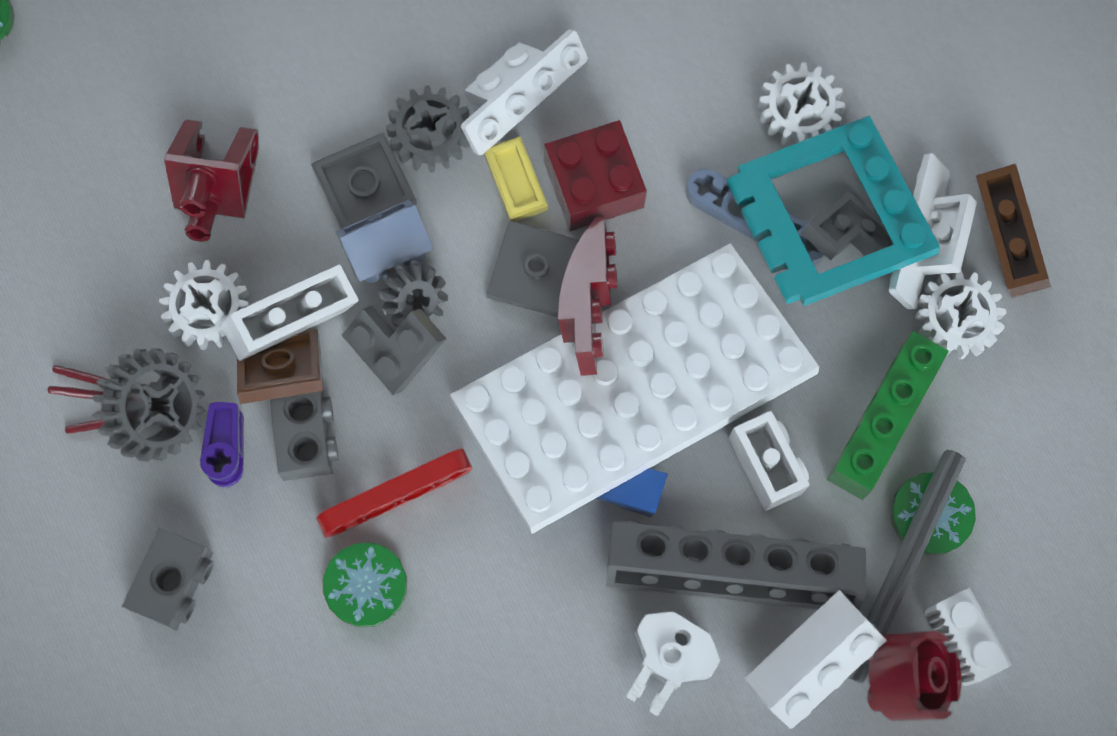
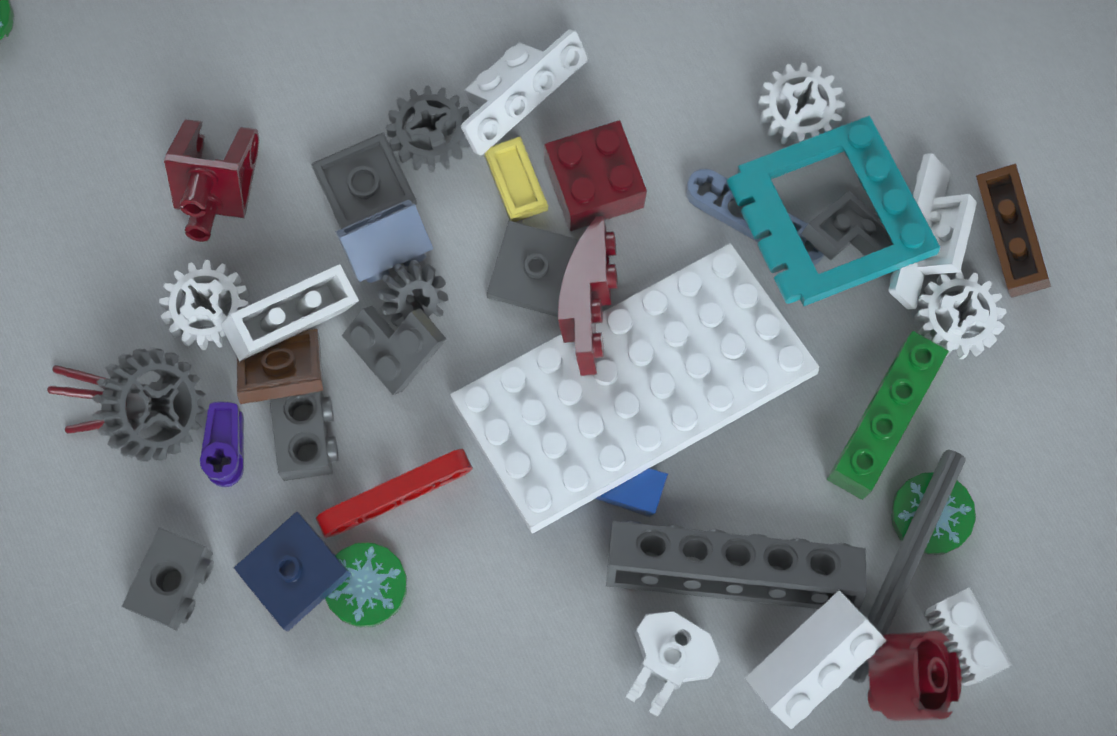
(292, 571): none -> dark blue plate
(769, 461): white brick -> none

